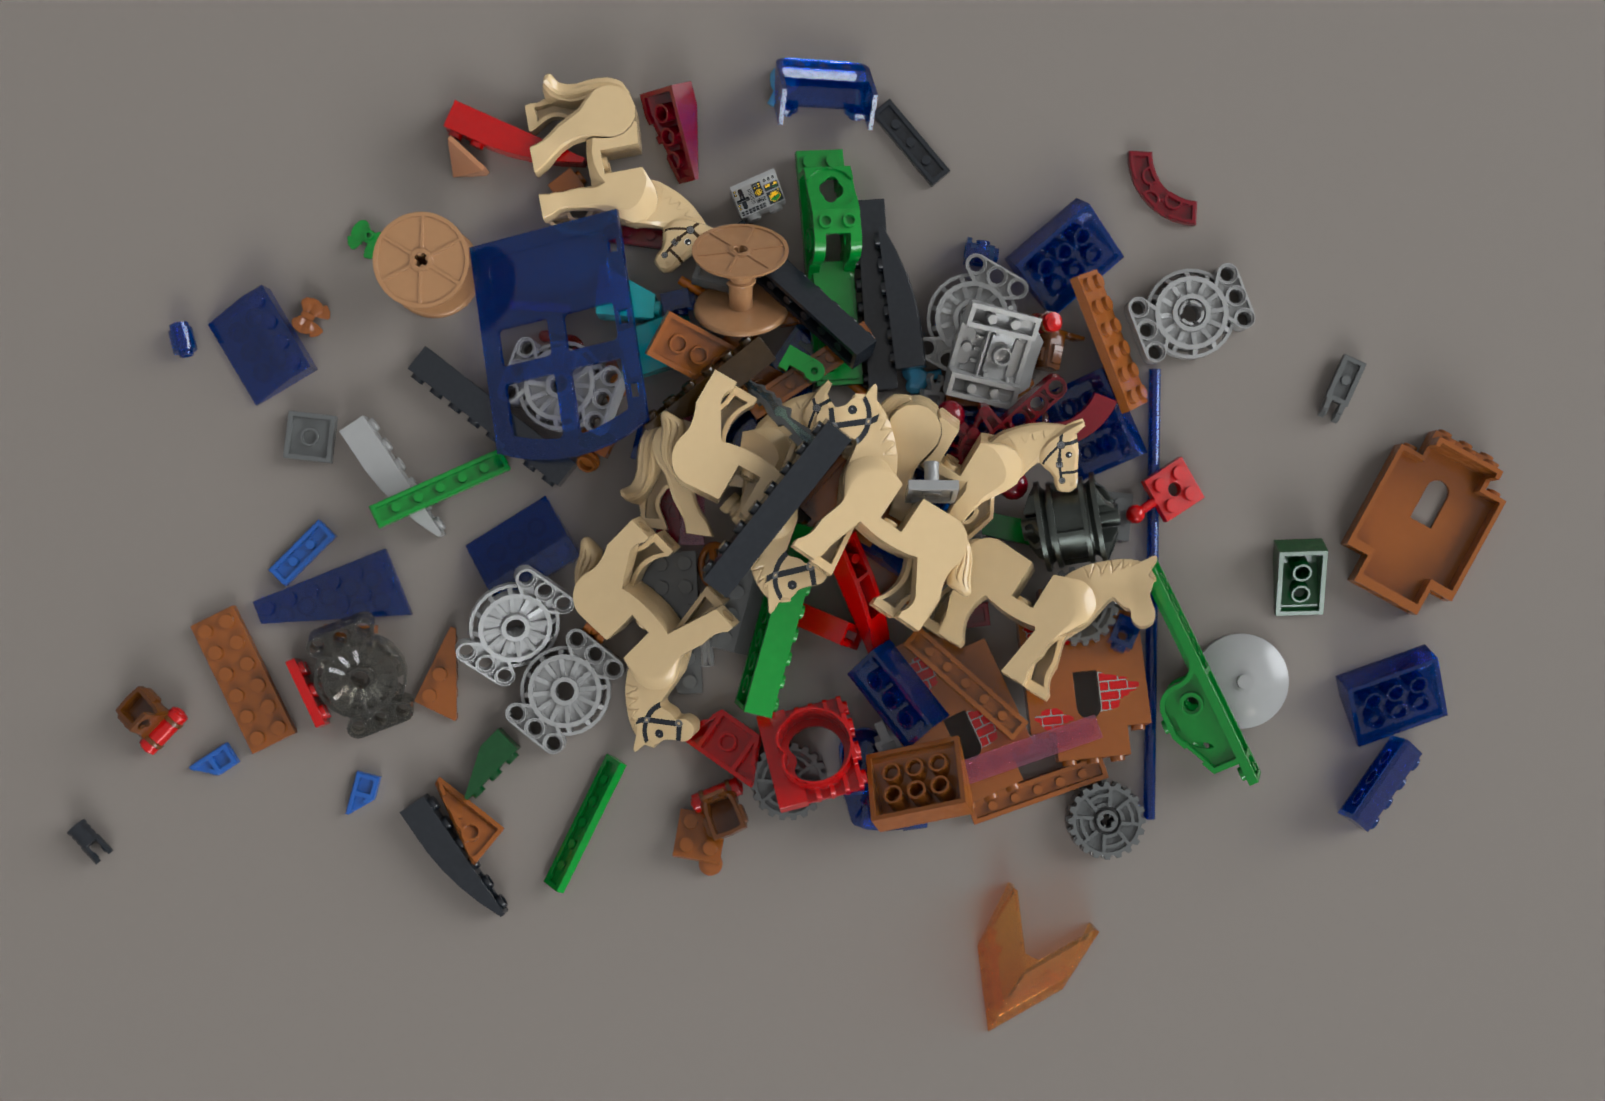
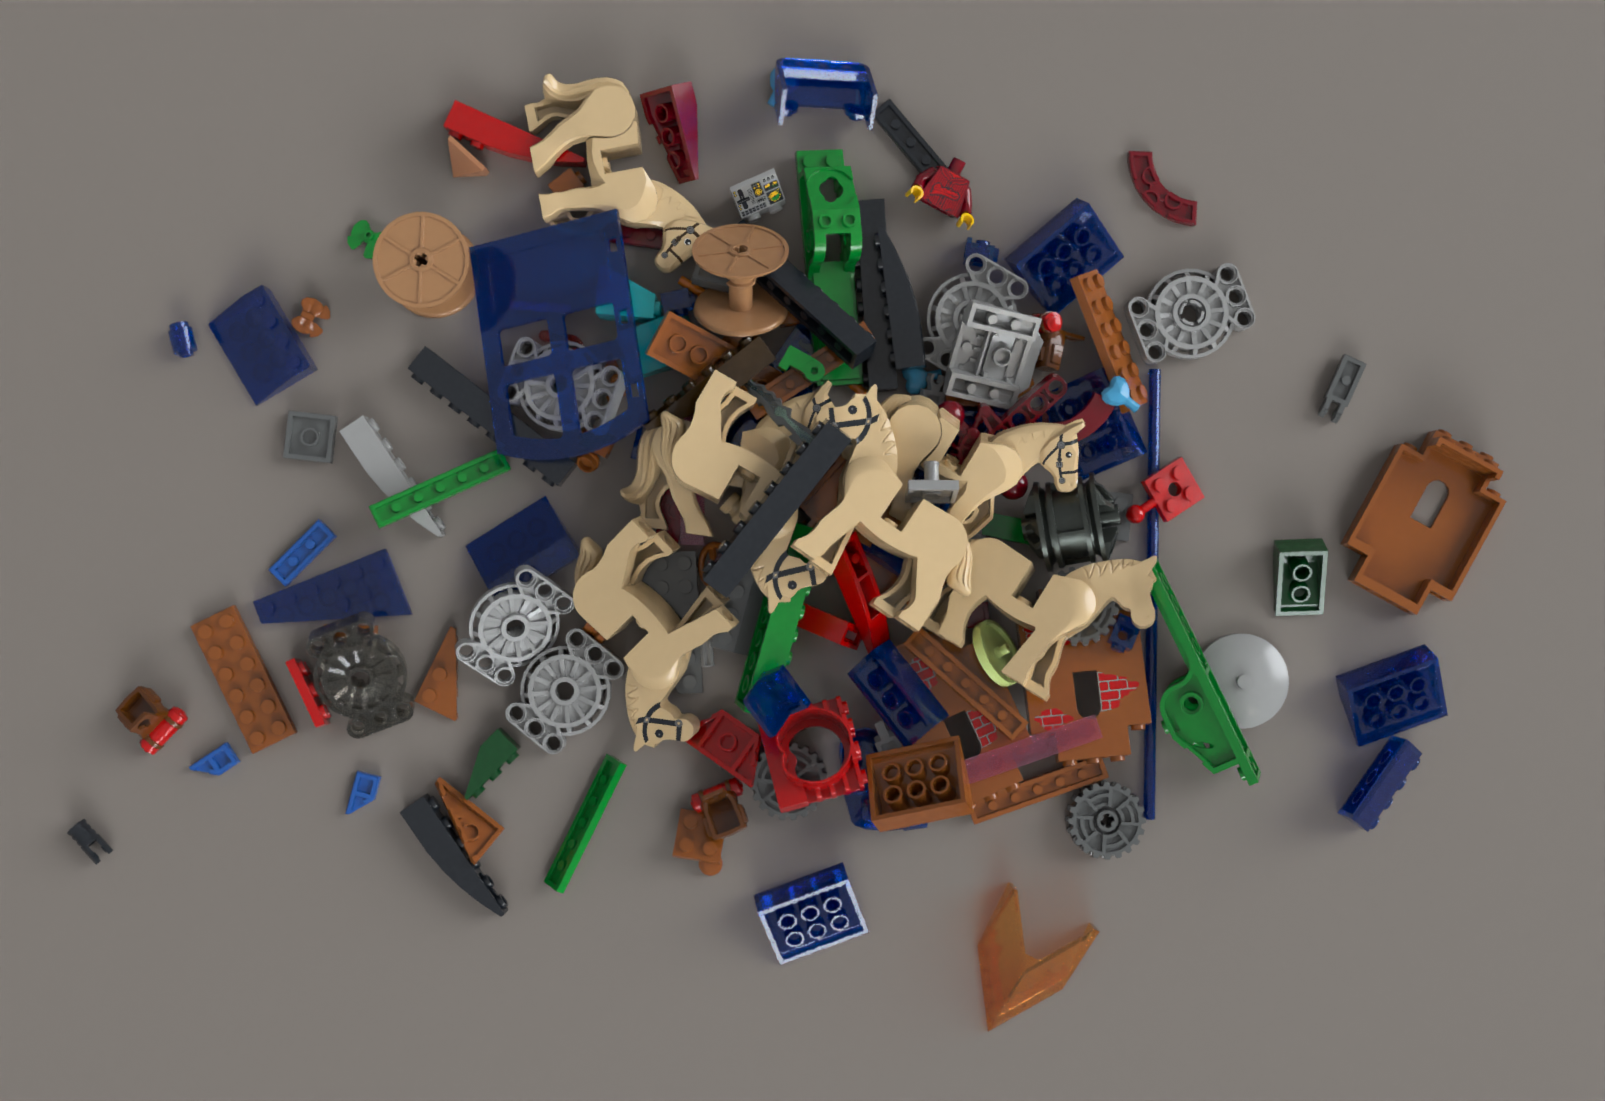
(775, 699): none -> clear blue bracket
(810, 913): none -> clear blue slope
(945, 191): none -> dark red torso
(993, 650): none -> yellowish green piece
(1119, 394): none -> dark azure rock

